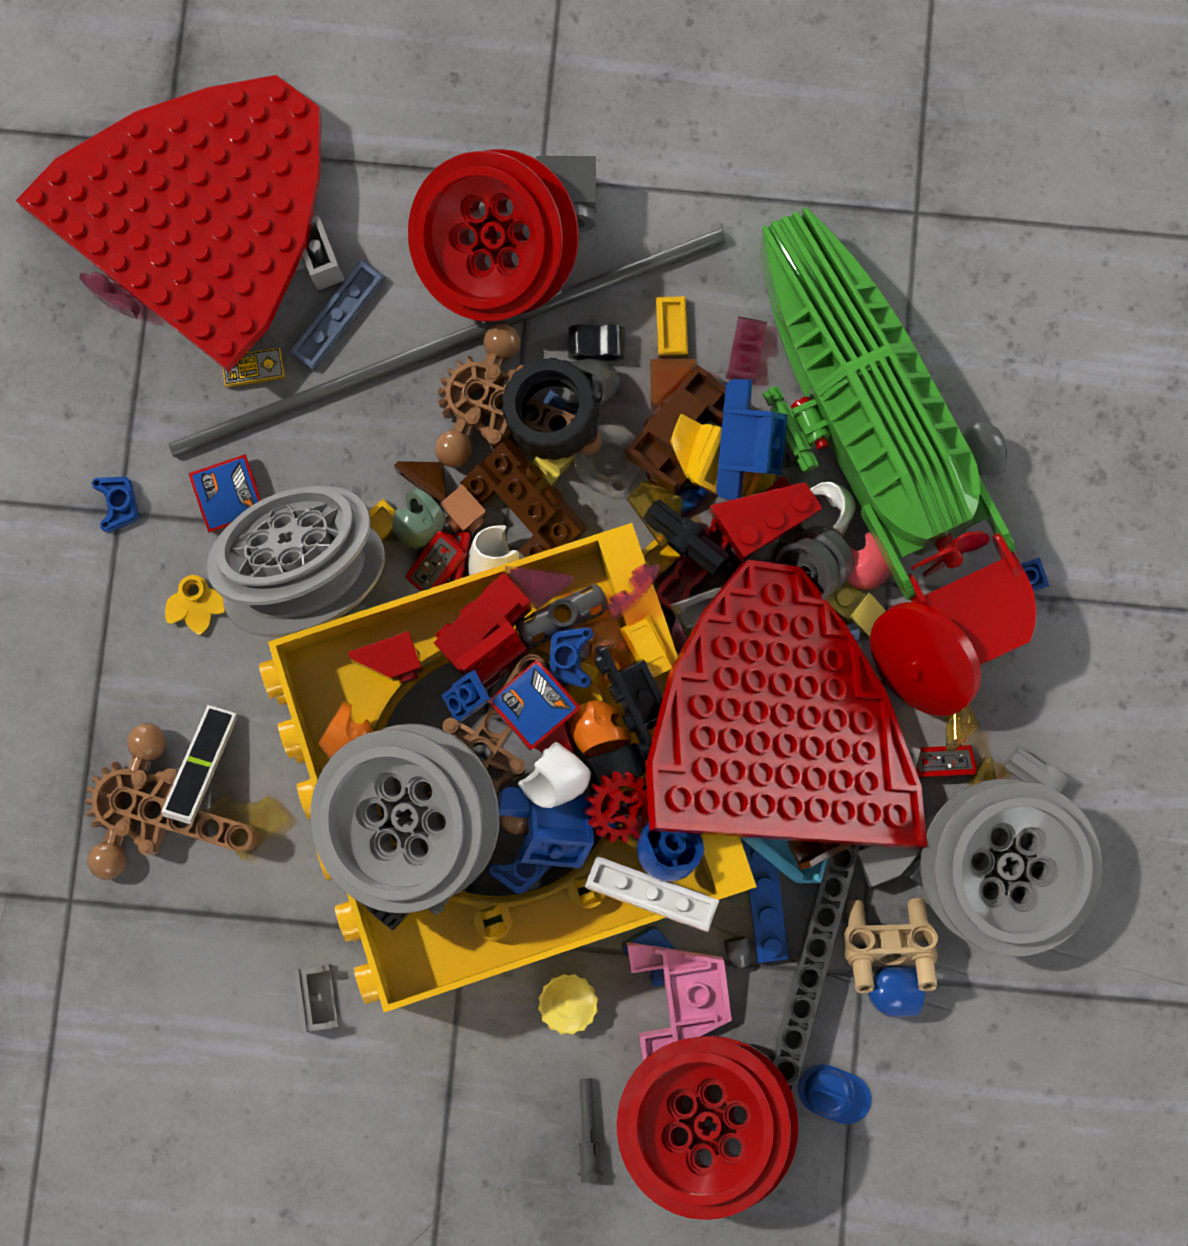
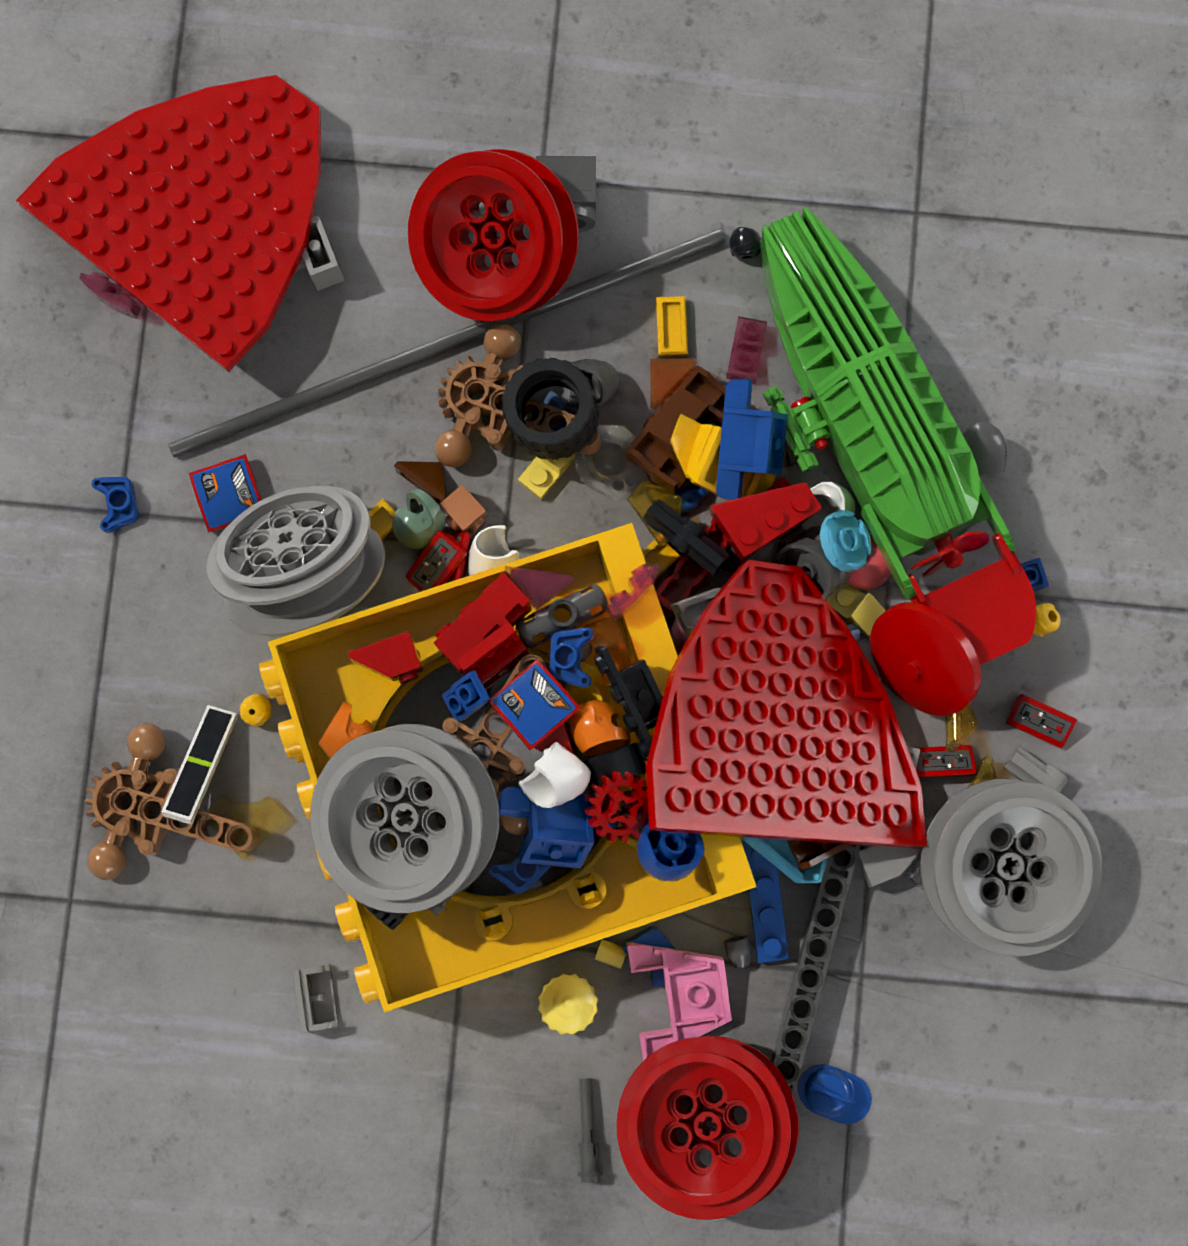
(194, 609): yellow plate -> none
(256, 368): tile -> none
(261, 706): none -> yellow piece
(337, 315): sand blue tile -> none
(527, 495): reddish brown bracket -> none
(596, 342): black axle -> none
(610, 954): none -> light yellow hinge
(647, 645): yellow tile -> none
(652, 894): white tile -> none
(745, 243): none -> black piece
(845, 540): none -> medium azure tile
(891, 945): tan piece -> none
(897, 992): blue piece -> none
(1041, 721): none -> slope
(1047, 619): none -> yellow piece

